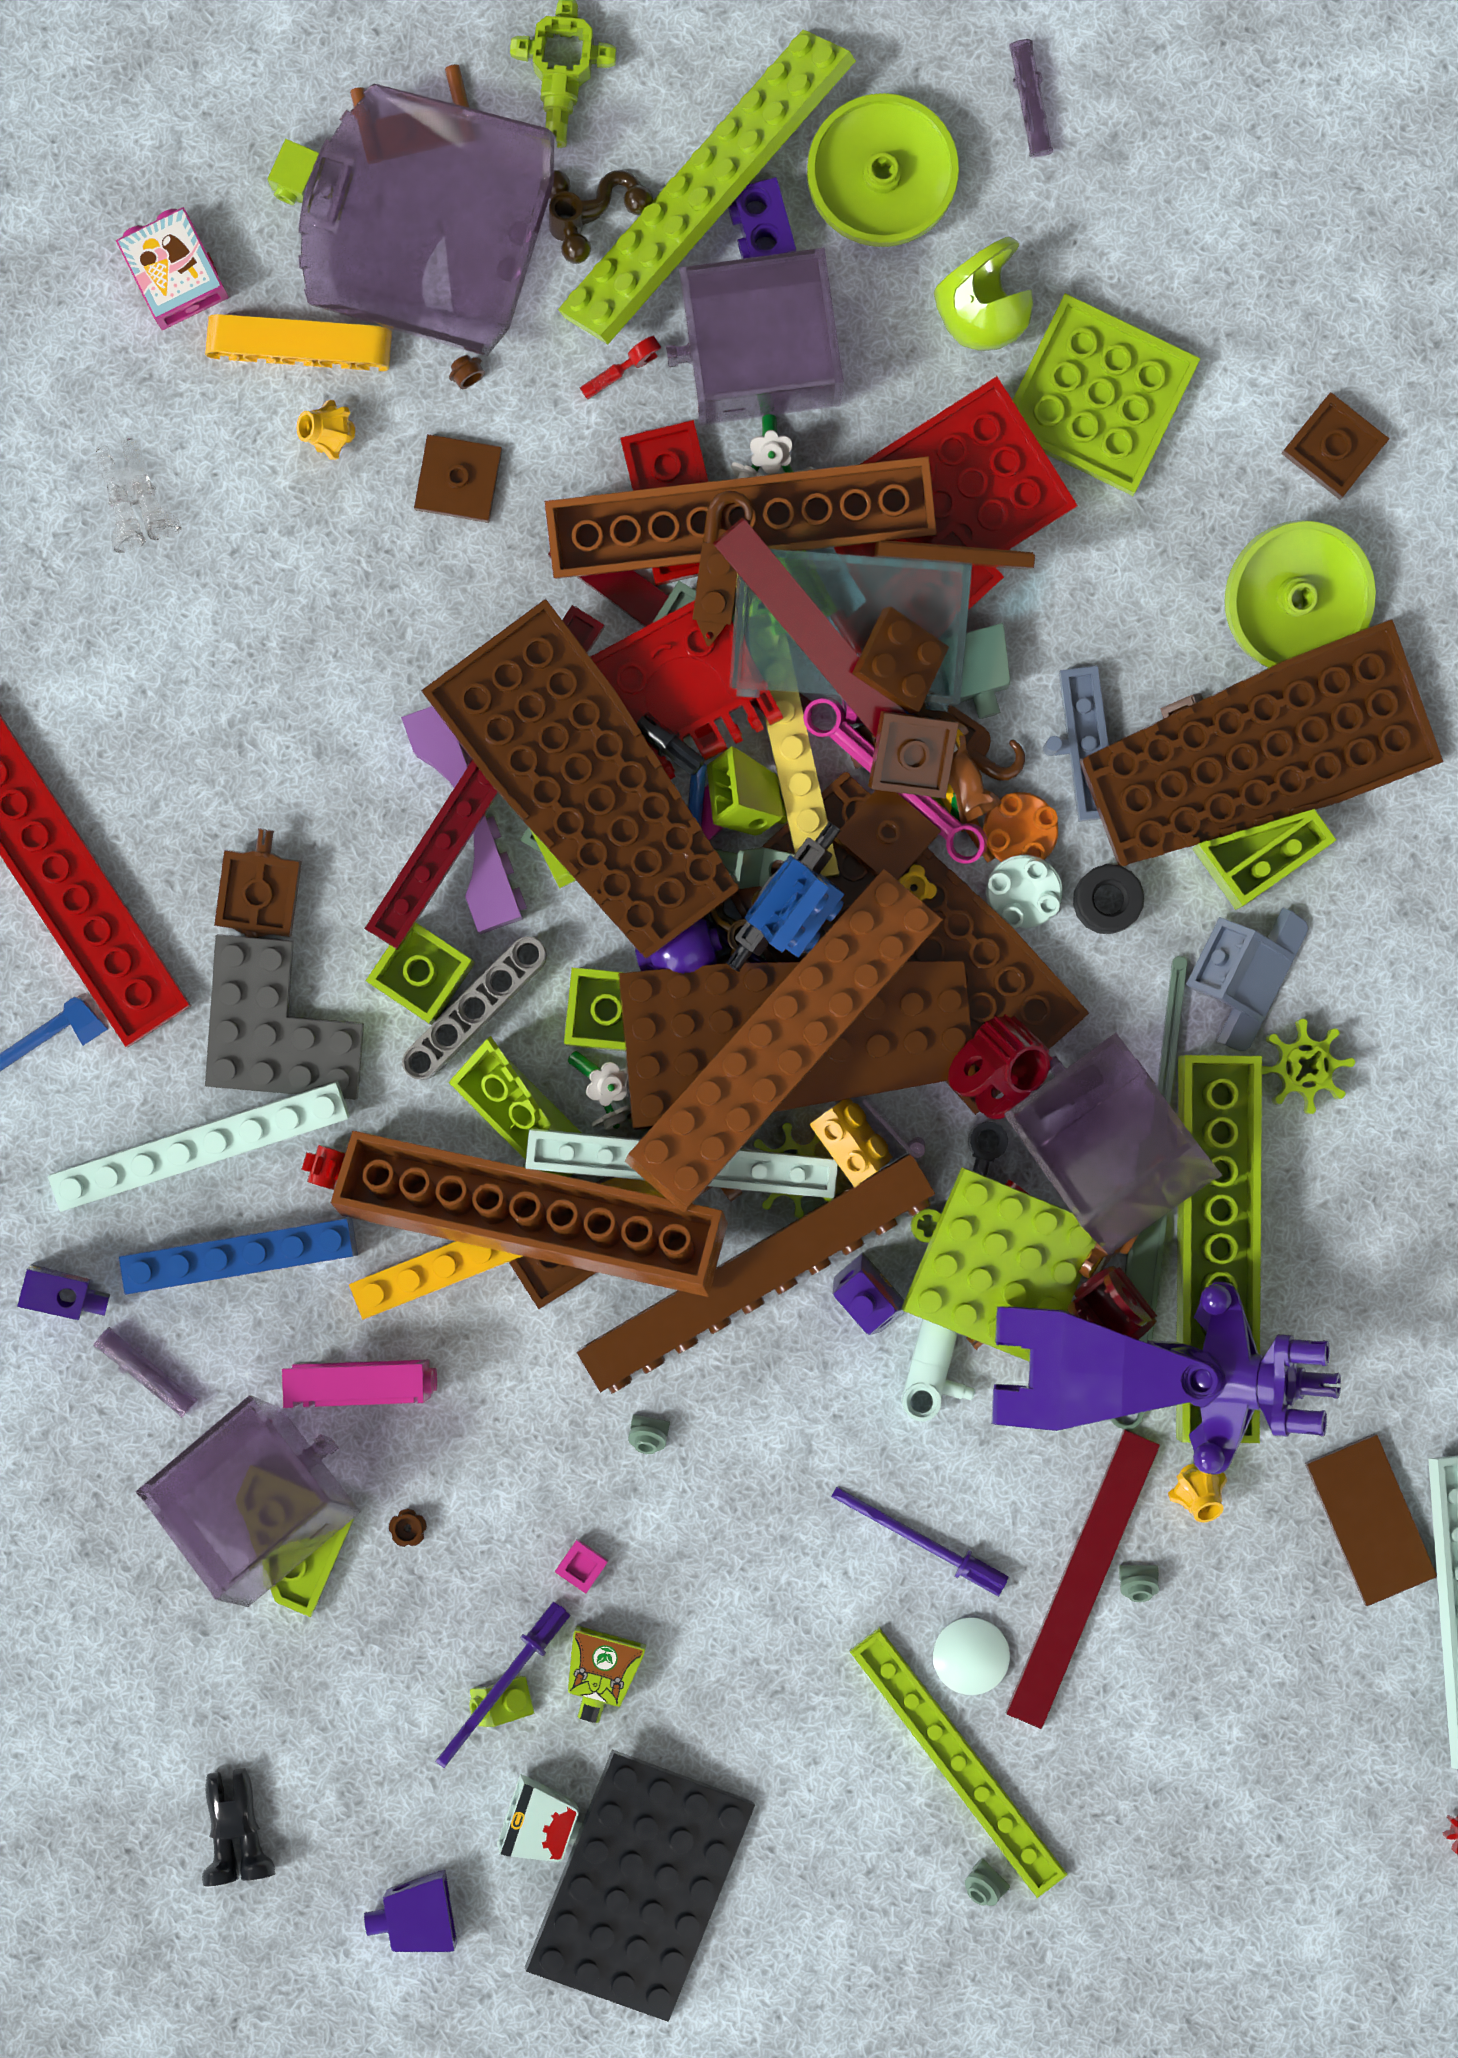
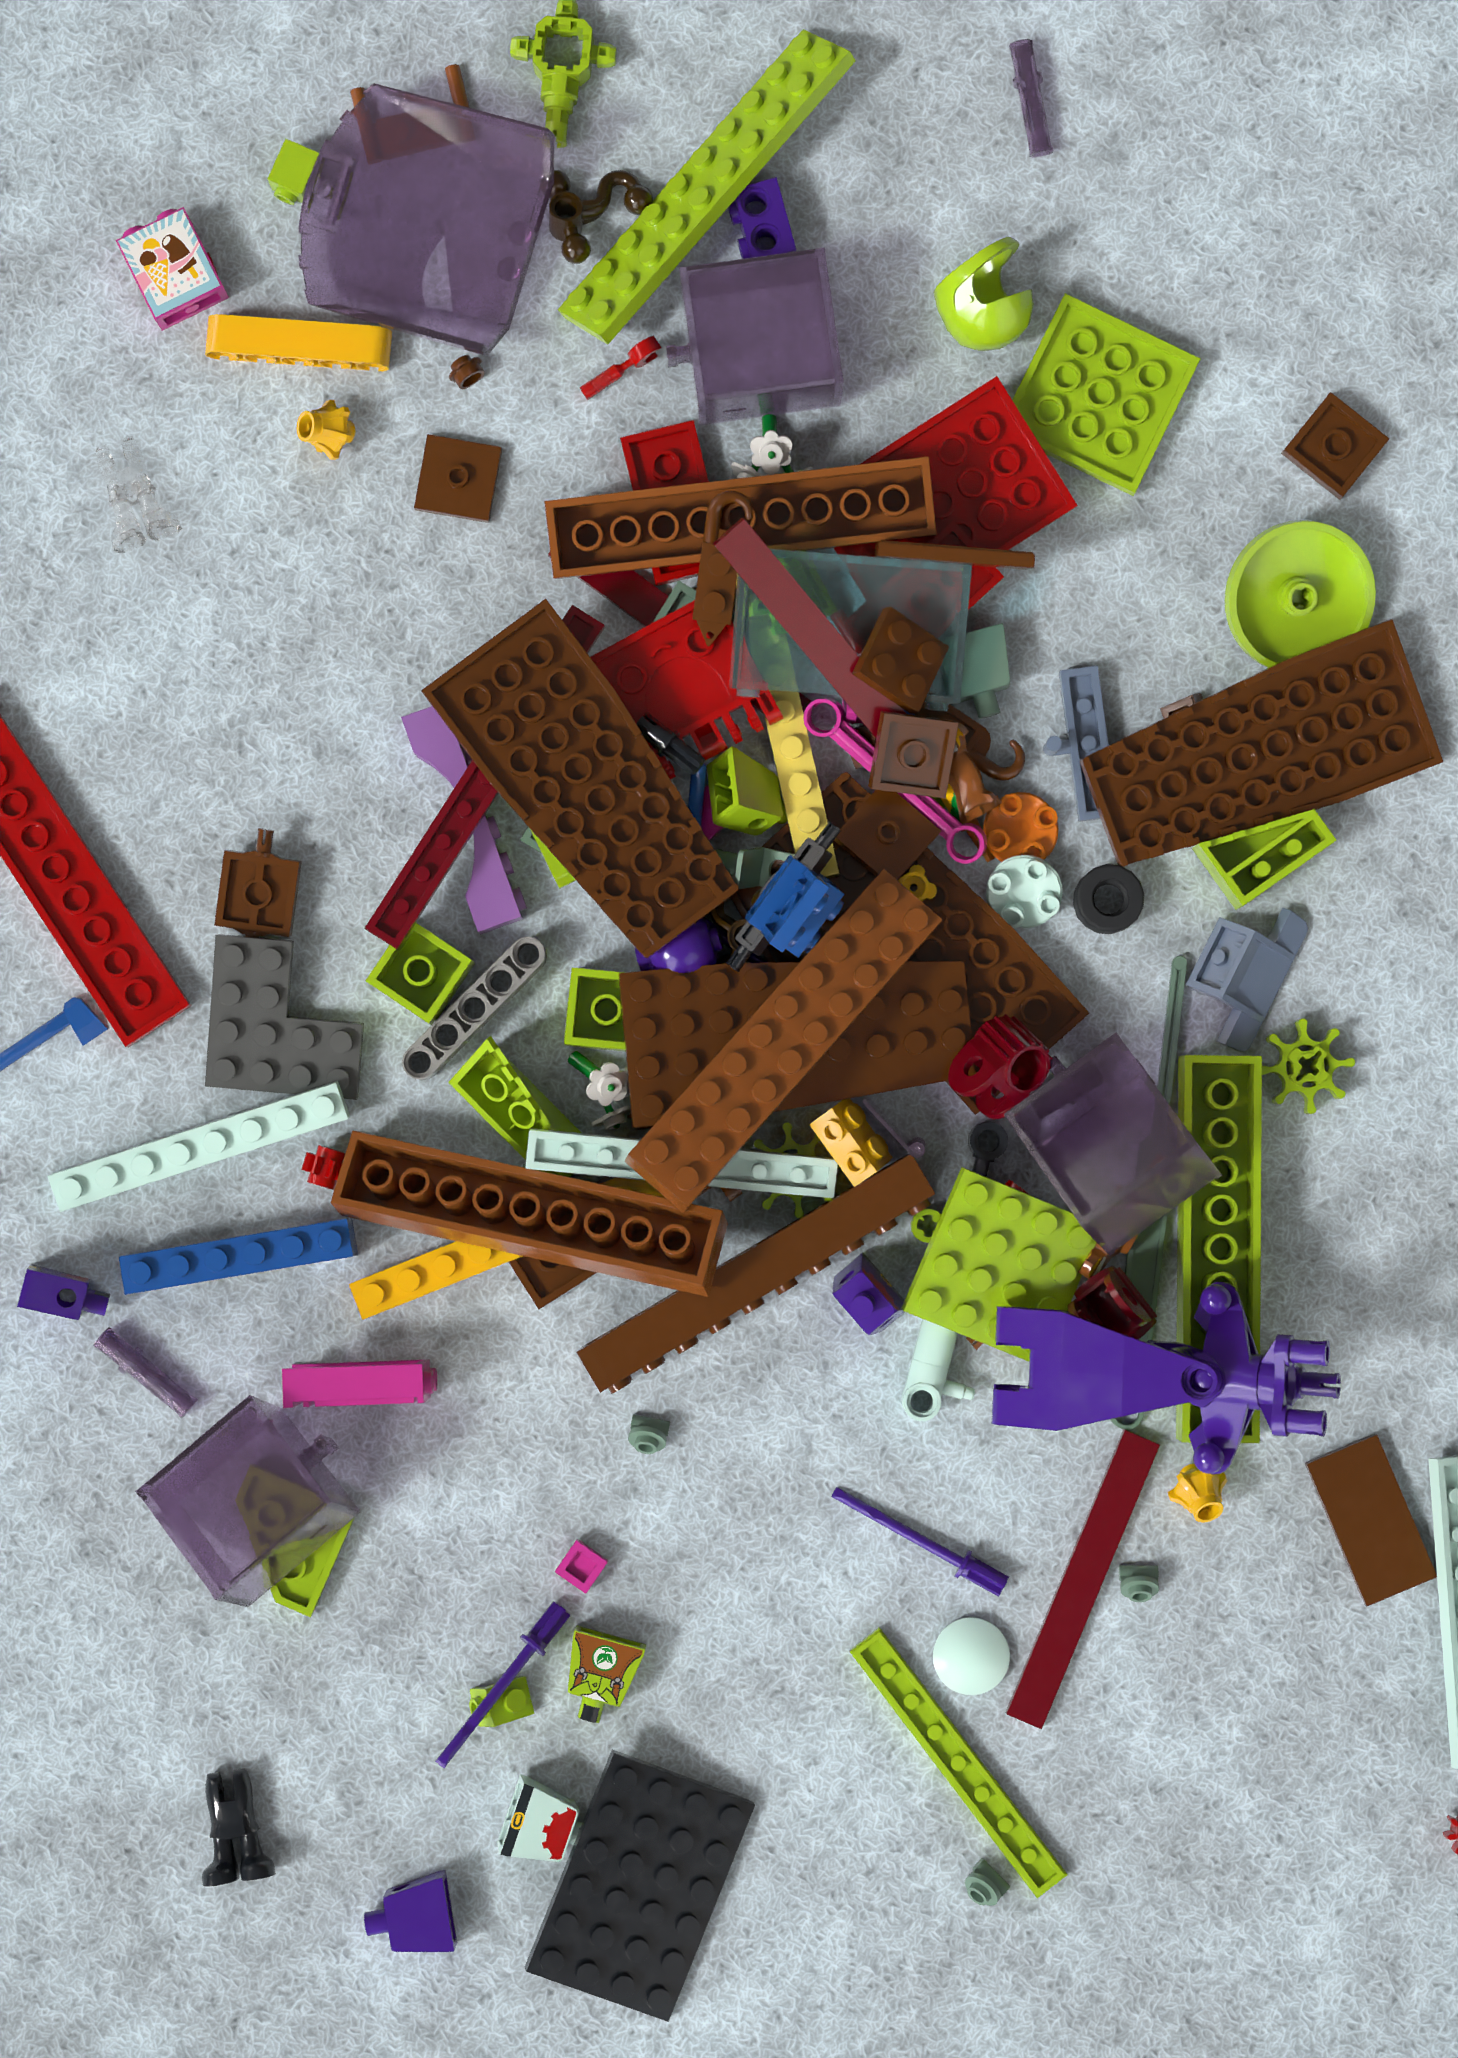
(405, 1538): reddish brown plate -> none
(882, 170): lime dish -> none

